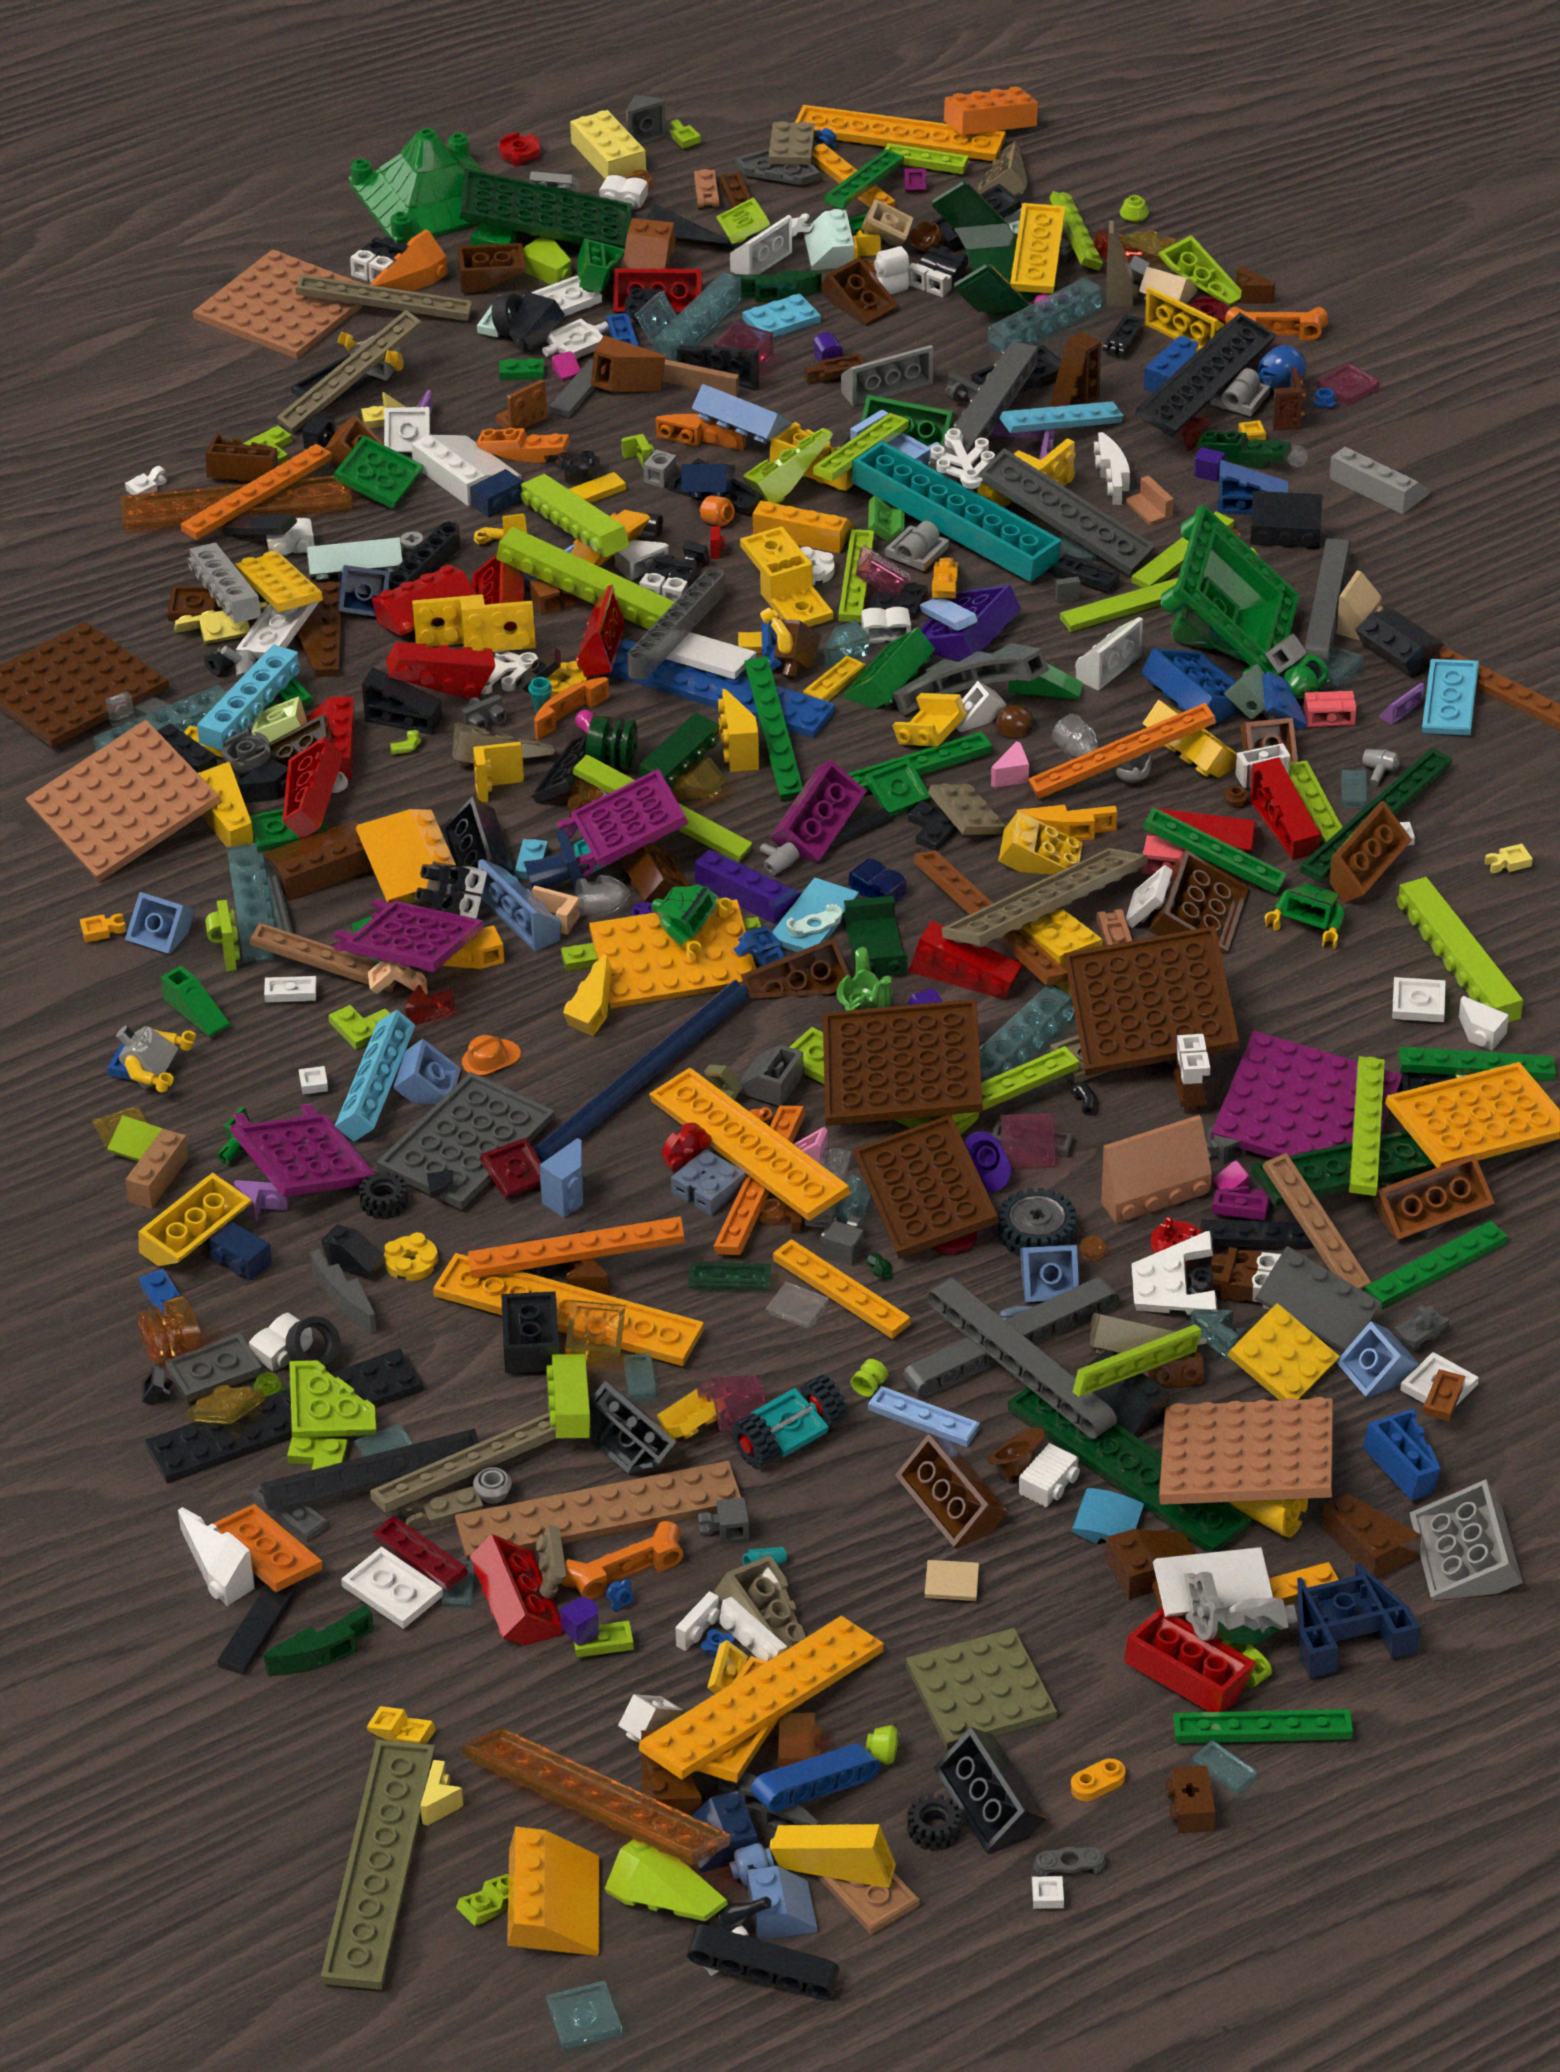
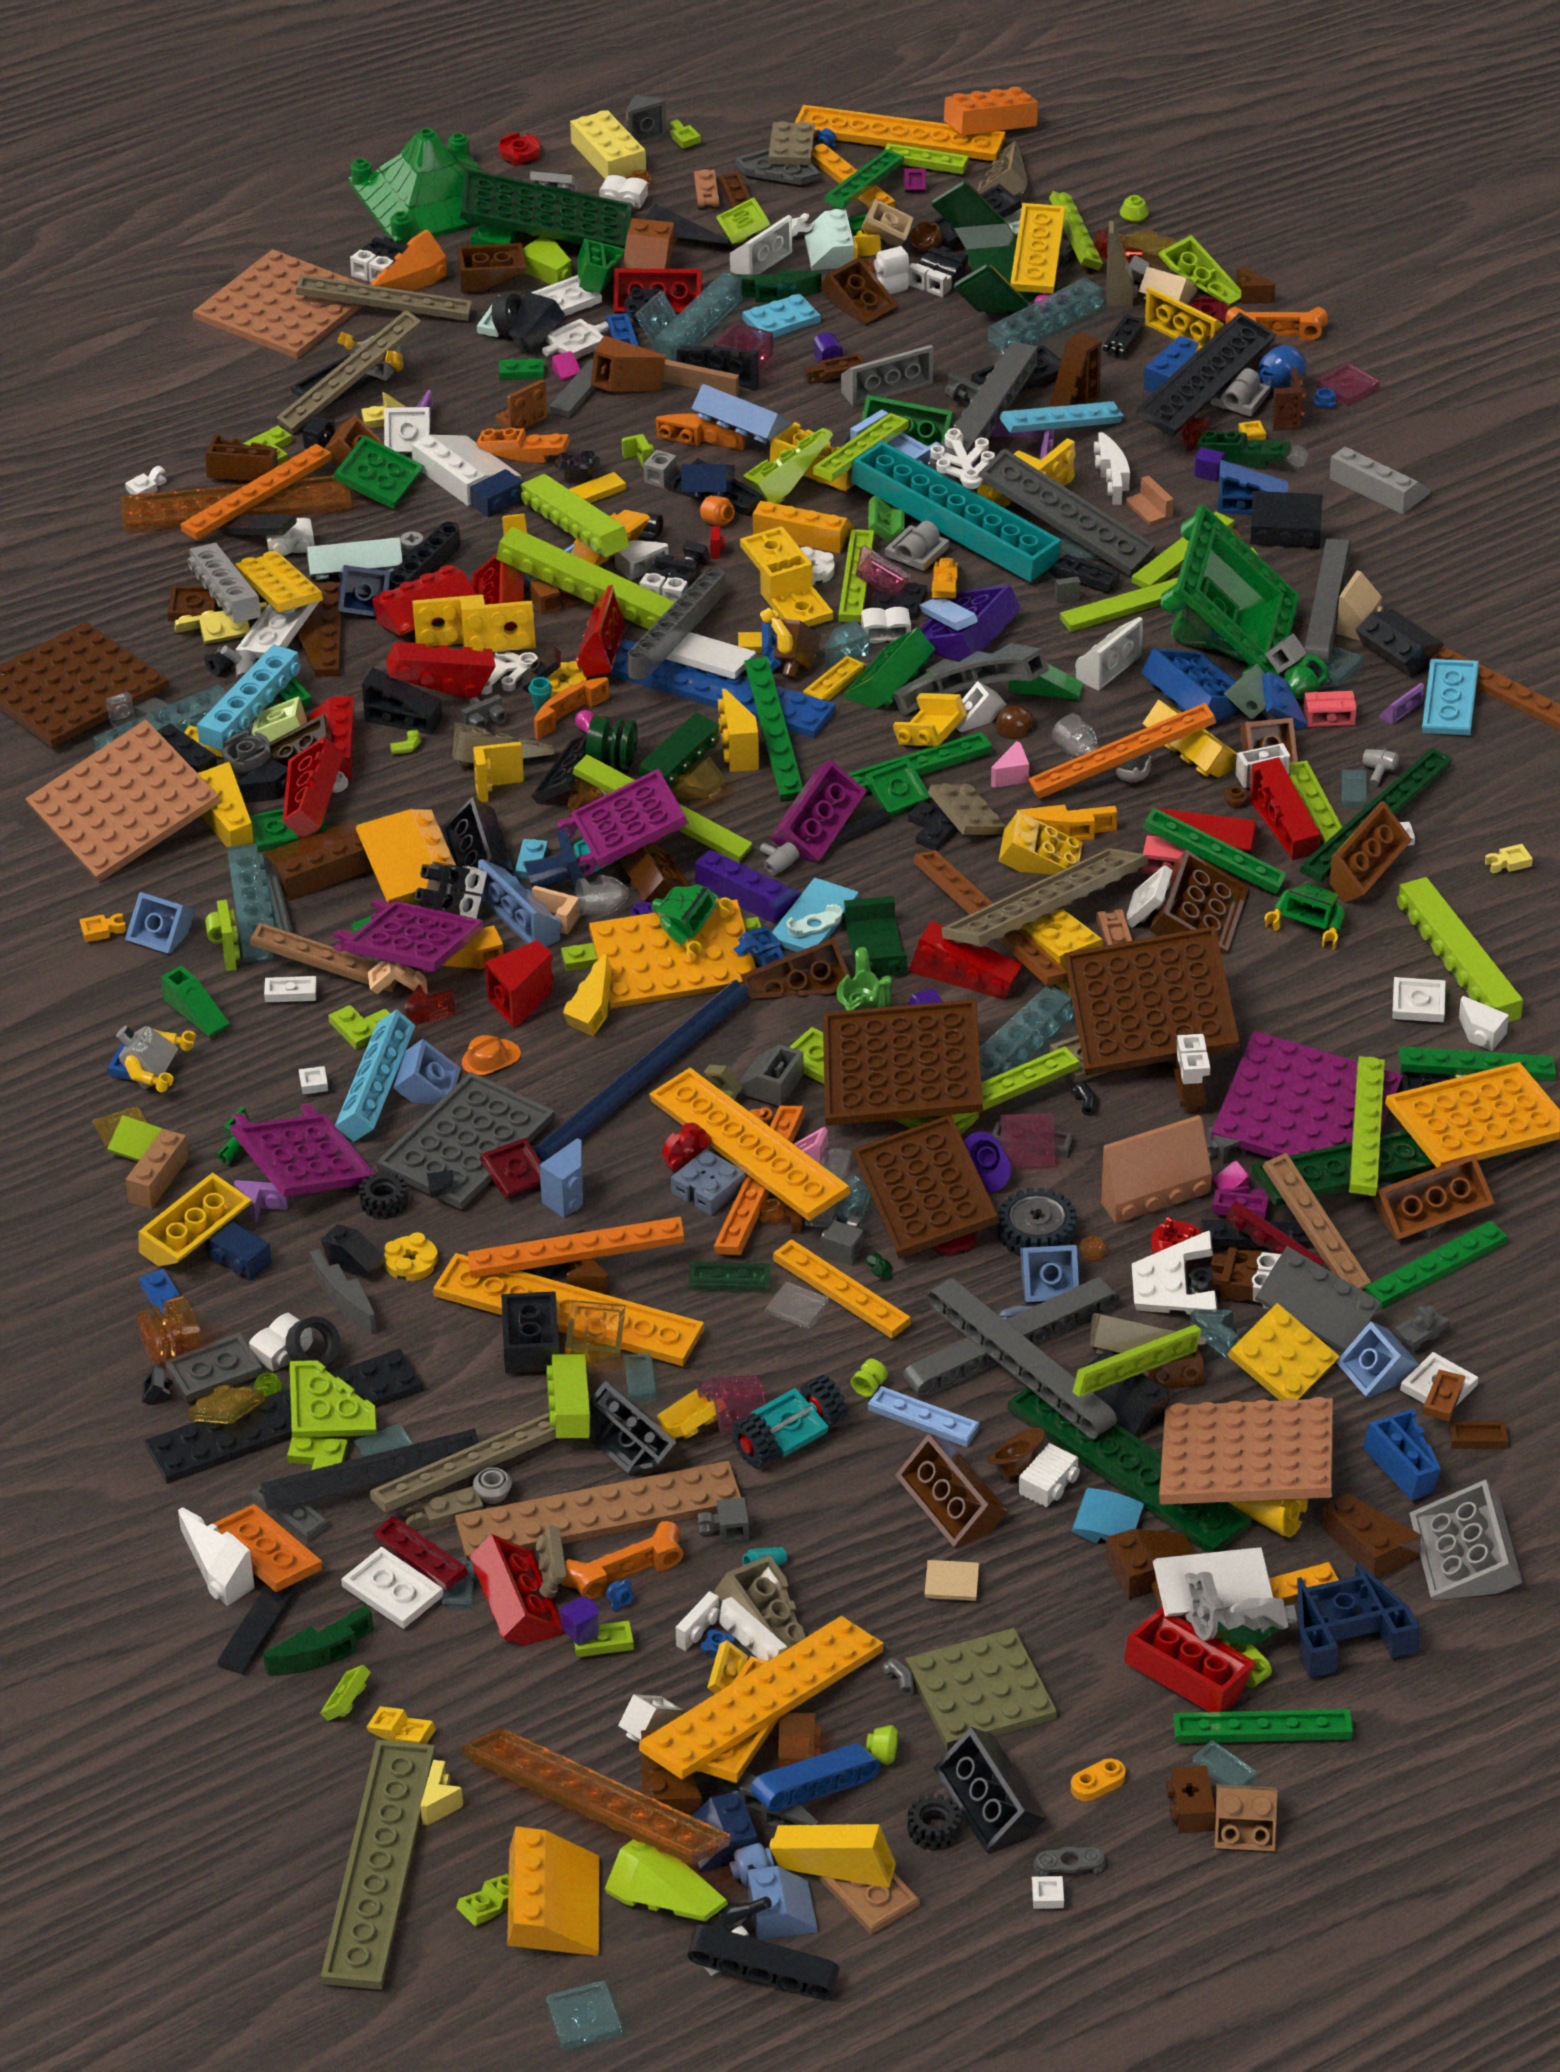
(347, 1689): none -> lime plate
(488, 534): yellow arm -> none
(519, 981): none -> red slope
(875, 880): clear blue brick -> none
(896, 1667): none -> dark grey arm
(1245, 1817): none -> medium nougat slope
(1264, 1233): none -> dark red plate
(1478, 1434): none -> reddish brown tile

